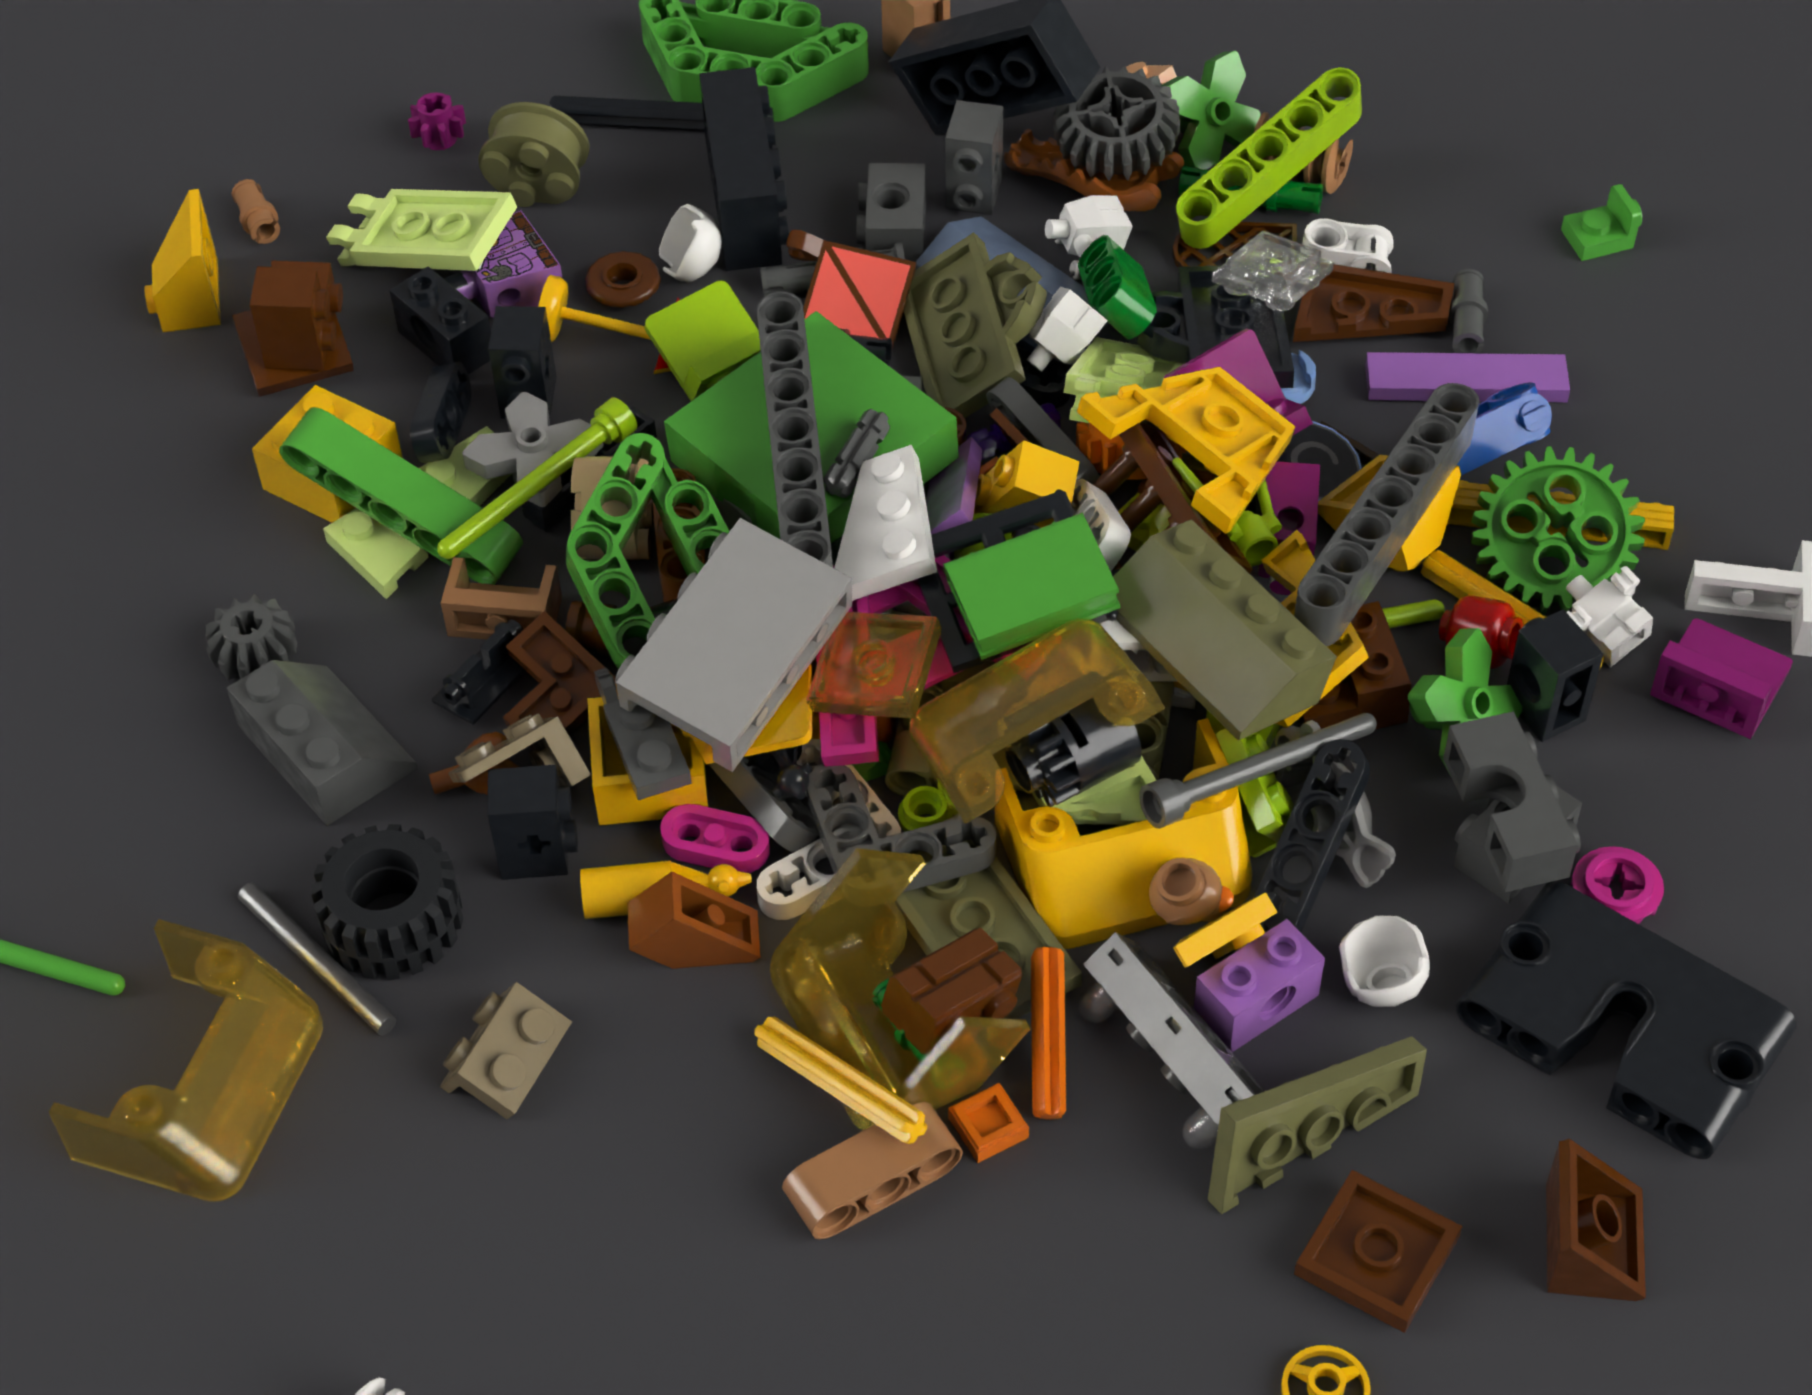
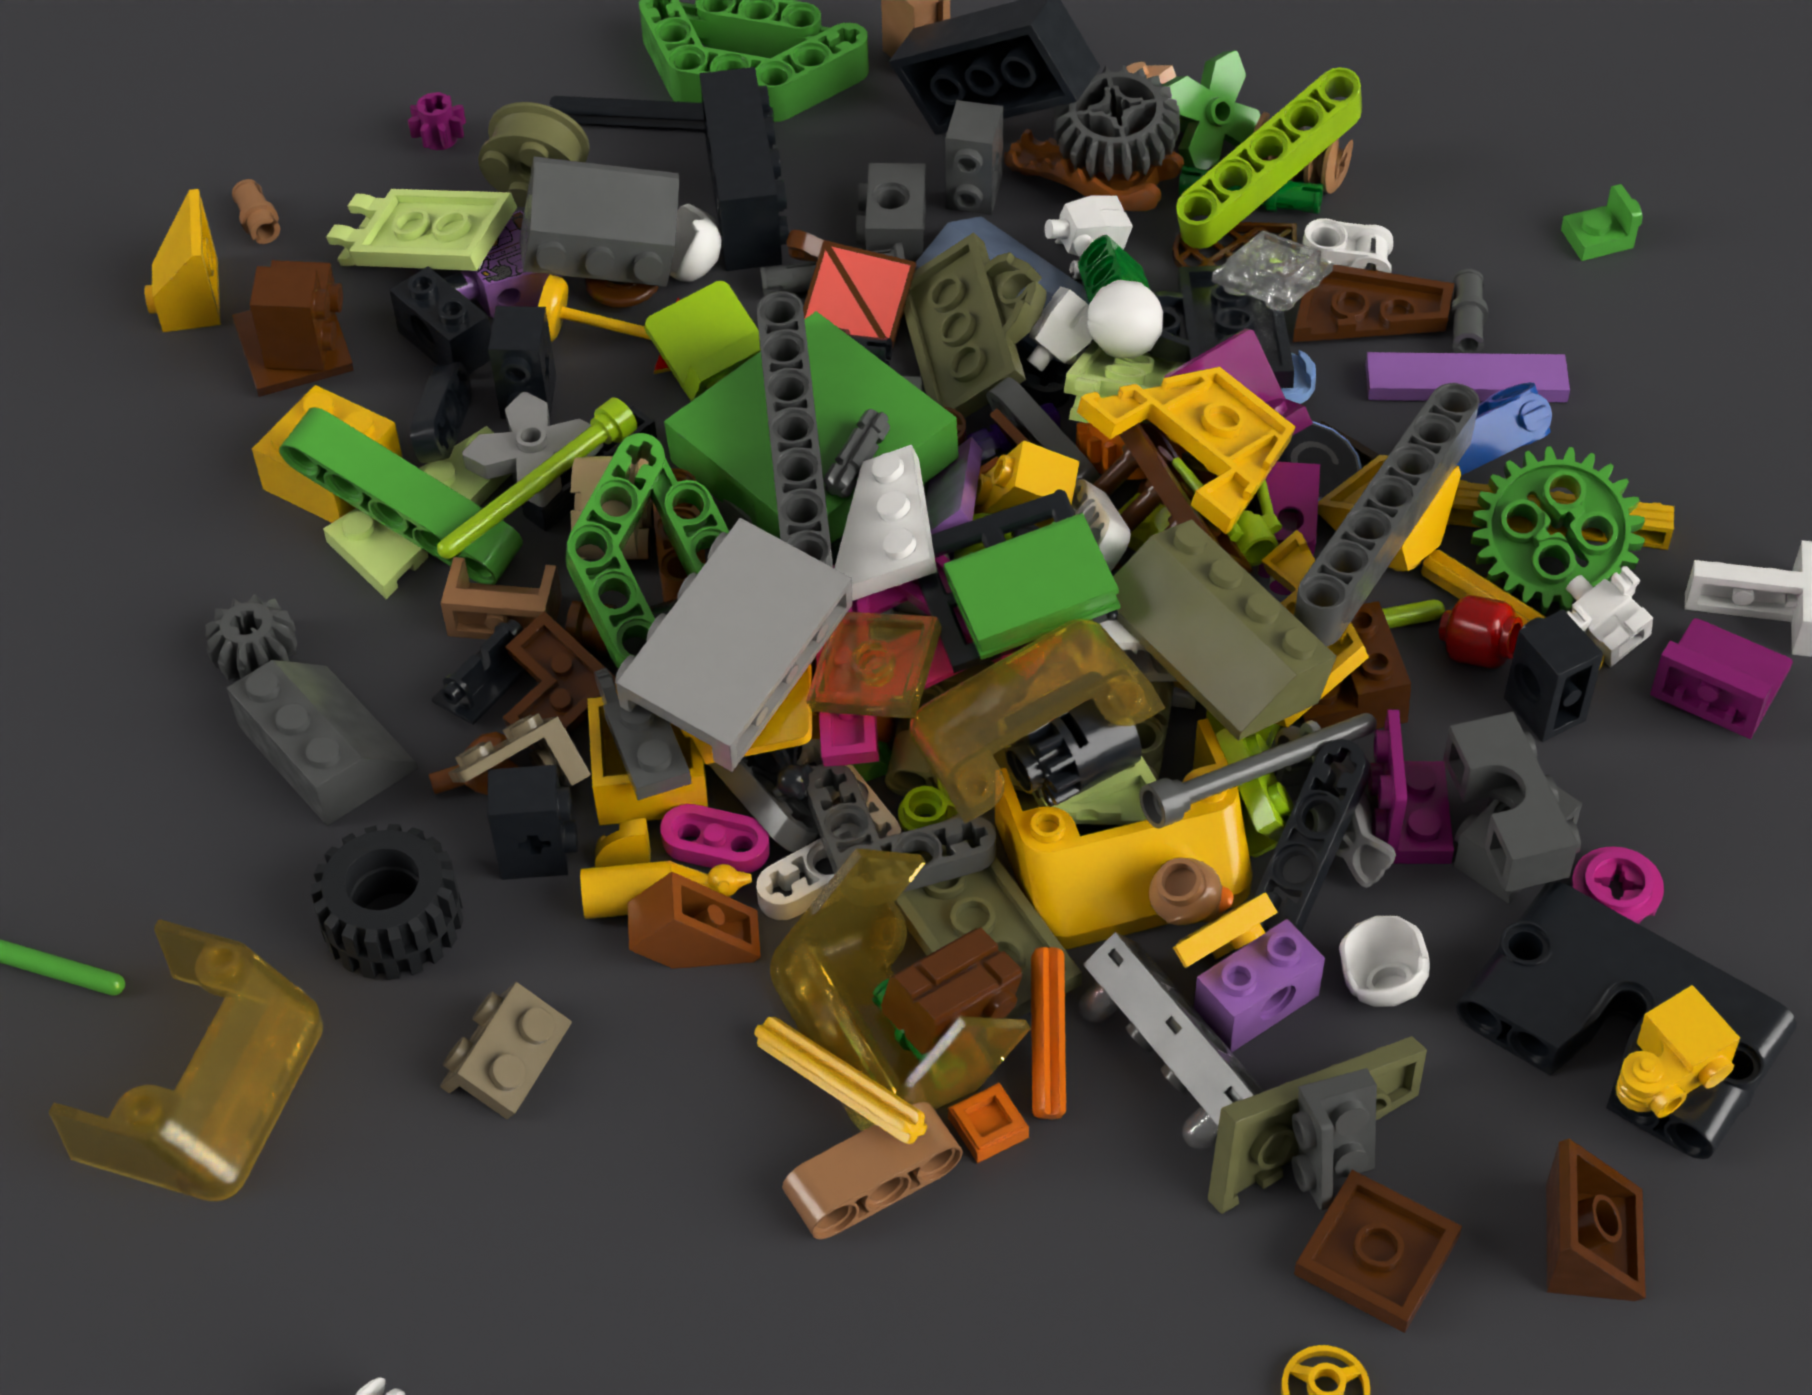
(317, 959): flat silver bar -> none
(599, 222): none -> dark grey slope
(624, 846): none -> yellow tile
(1125, 319): none -> white hair
(1334, 1132): none -> dark grey bracket
(1411, 800): none -> magenta bracket
(1464, 691): bright green plant -> none
(1682, 1049): none -> yellow brick

